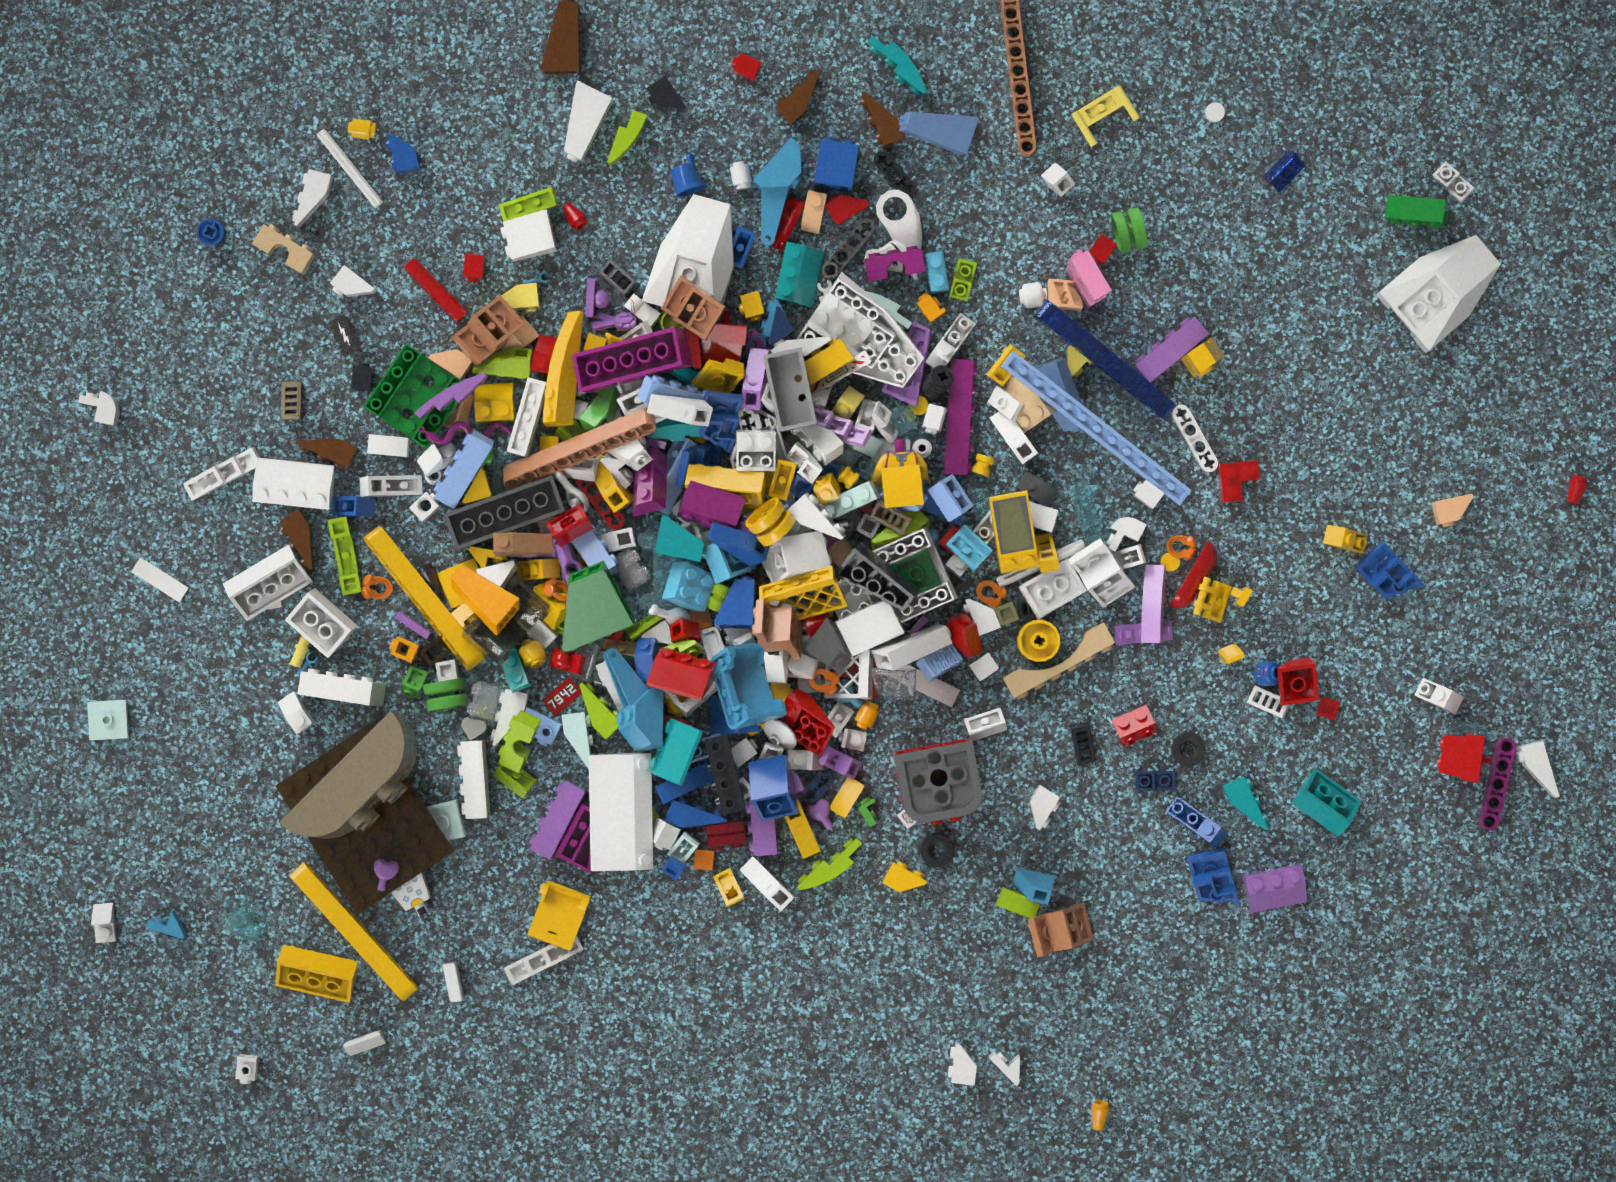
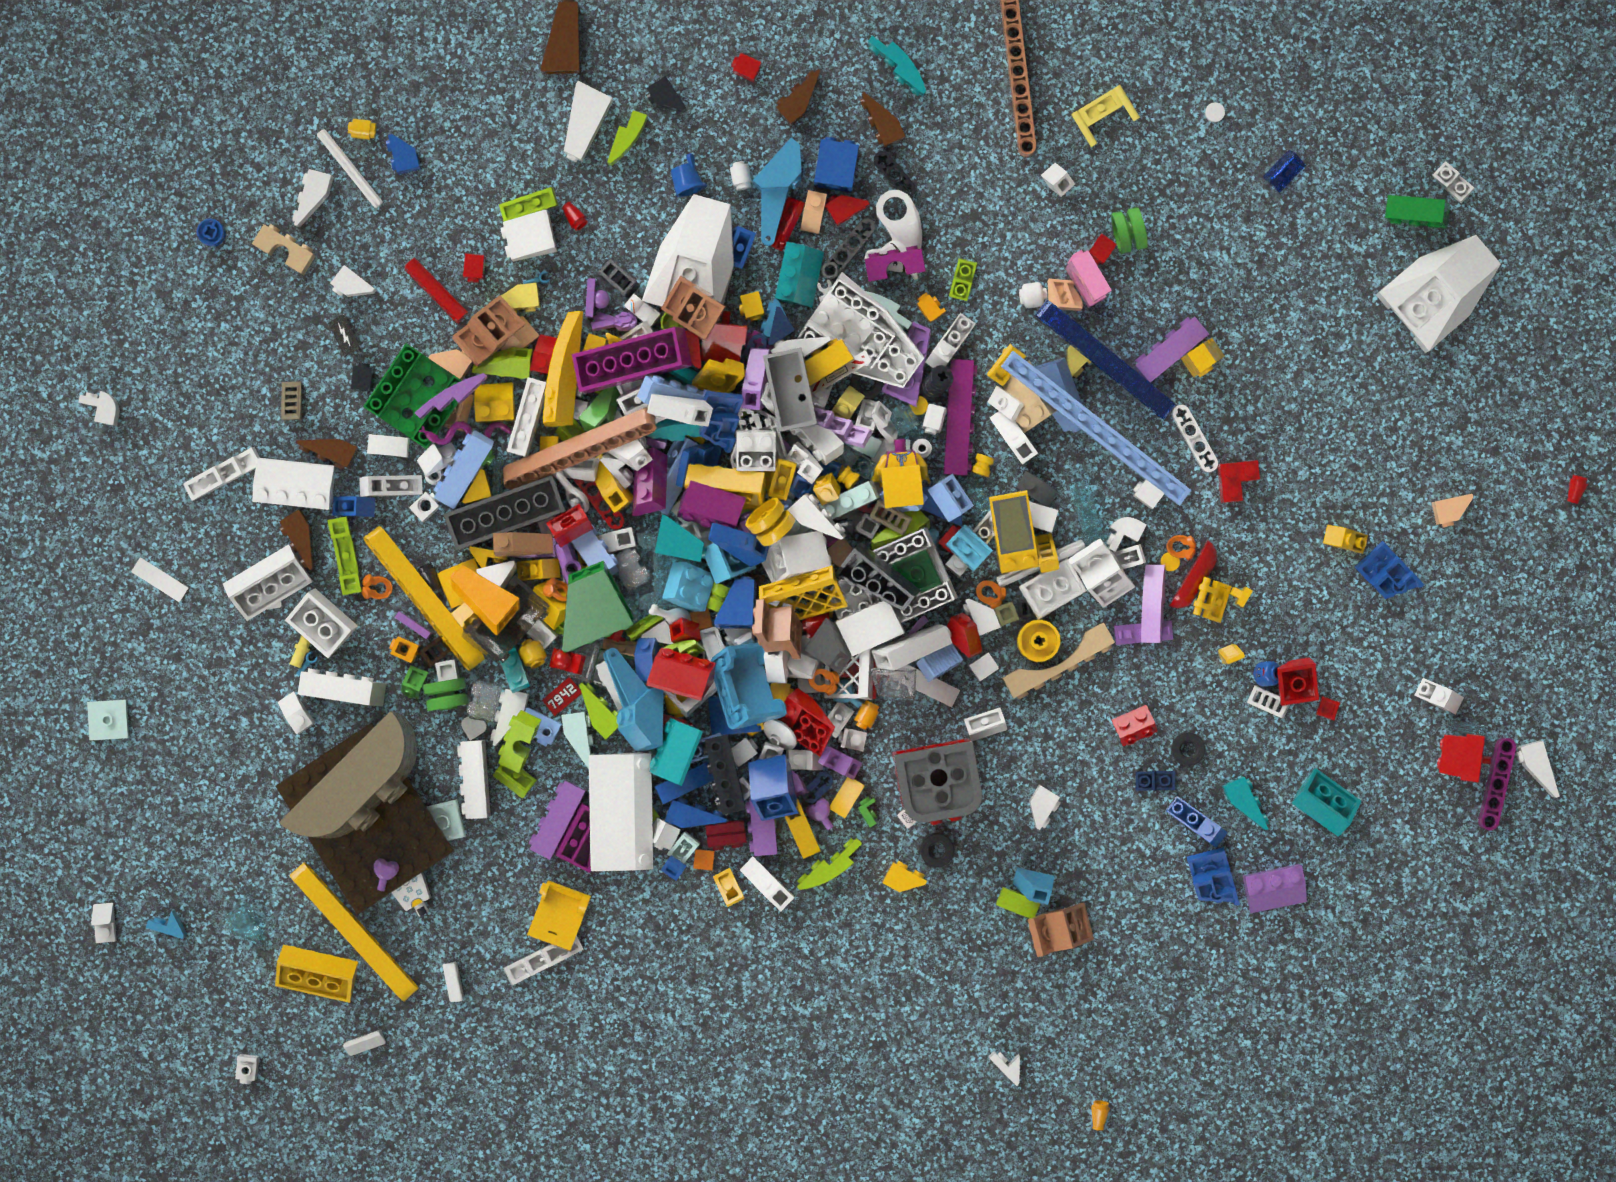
(936, 272): medium azure brick -> none
(942, 130): medium blue slope -> none
(963, 1067): white slope -> none
(1078, 728): black slope -> none

